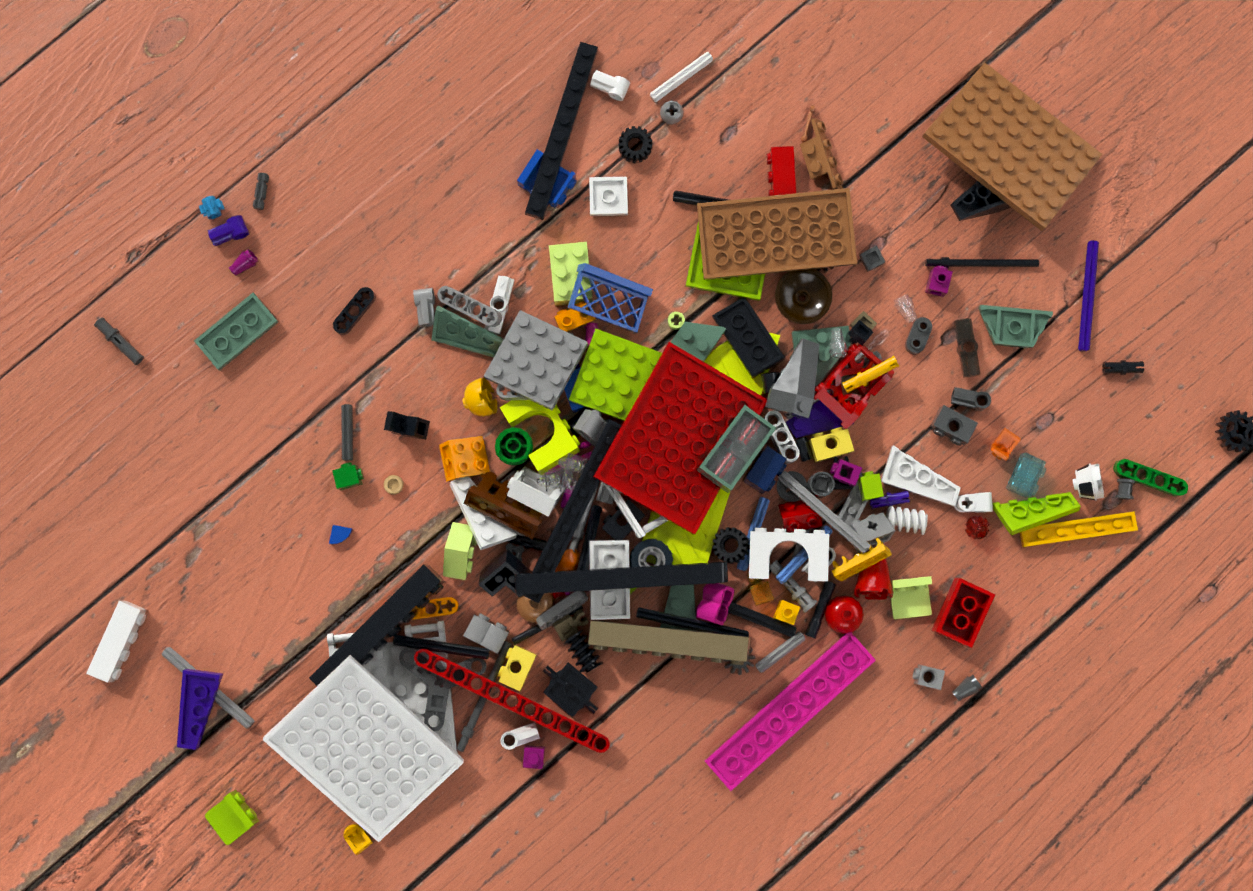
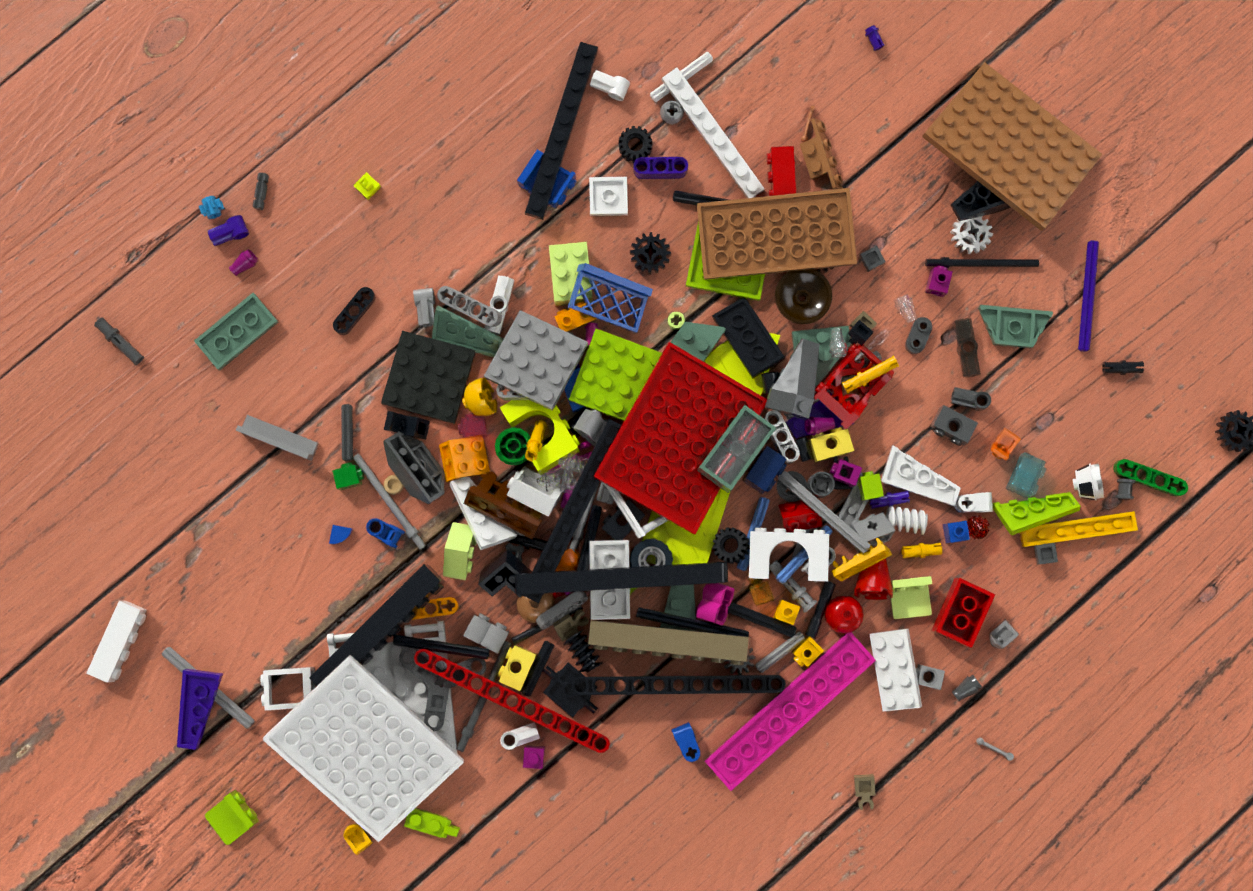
(266, 698): none -> white window
(278, 437): none -> light grey fence
(367, 186): none -> neon yellow tile
(386, 532): none -> blue piece
(411, 532): none -> light grey bar
(415, 467): none -> dark grey wedge
(428, 377): none -> pearl dark grey plate
(431, 823): none -> lime hinge
(472, 426): none -> clear pink brick
(534, 443): none -> yellow pin
(537, 668): none -> black axle
(658, 253): none -> black gear
(668, 162): none -> dark purple beam
(686, 738): none -> blue piece
(707, 688): none -> black beam
(712, 134): none -> white plate
(808, 644): none -> yellow brick
(817, 425): none -> magenta cone
(864, 788): none -> dark tan plate
(874, 37): none -> dark purple pin
(895, 670): none -> white plate
(921, 550): none -> yellow pin
(956, 532): none -> blue brick
(973, 241): none -> white gear
(1002, 635): none -> light grey plate
(1009, 756): none -> light grey hinge
(1045, 553): none -> dark grey tile

